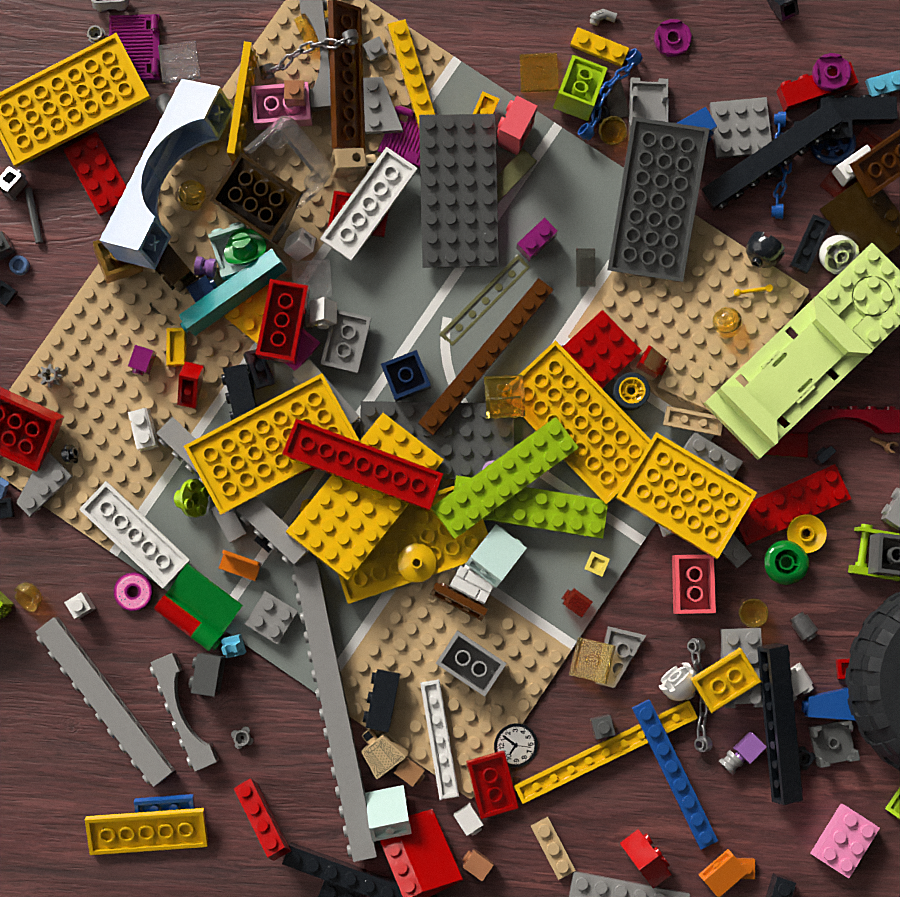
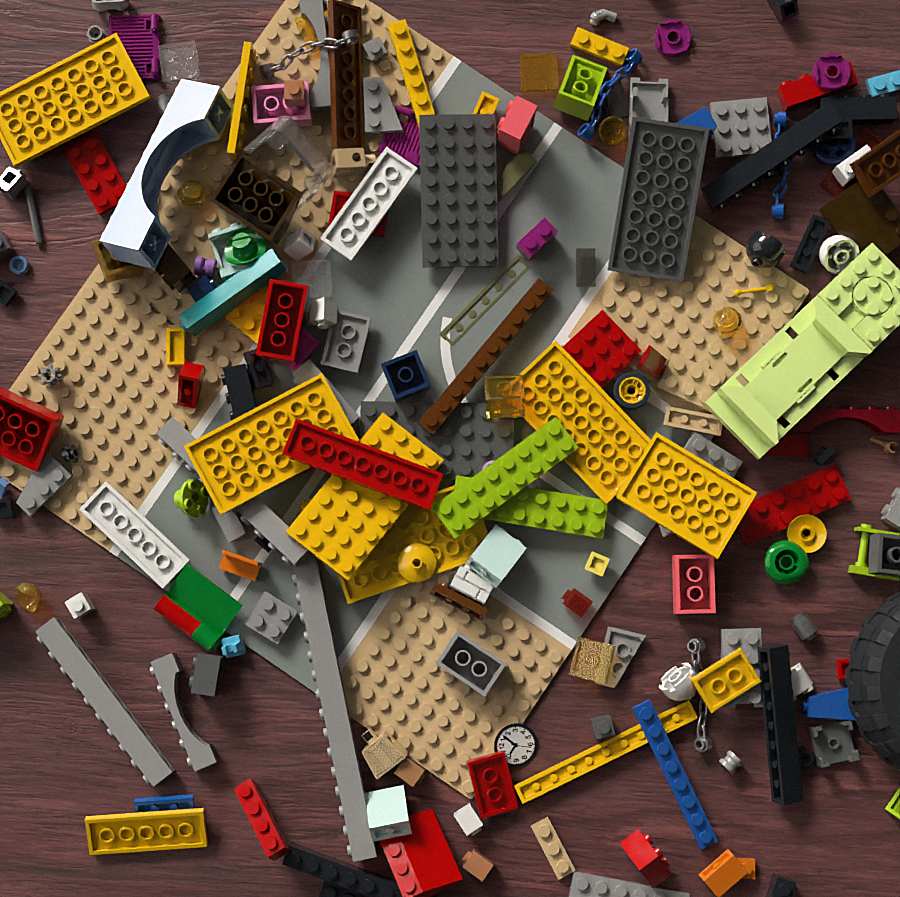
(142, 360): magenta brick -> none
(143, 429): white brick -> none
(144, 591): tile -> none
(238, 741): light grey plate -> none
(381, 700): black brick -> none
(439, 739): white tile -> none
(736, 552): light grey plate -> none
(748, 748): medium lavender brick -> none
(753, 613): clear yellow hair -> none
(845, 840): bright pink brick -> none

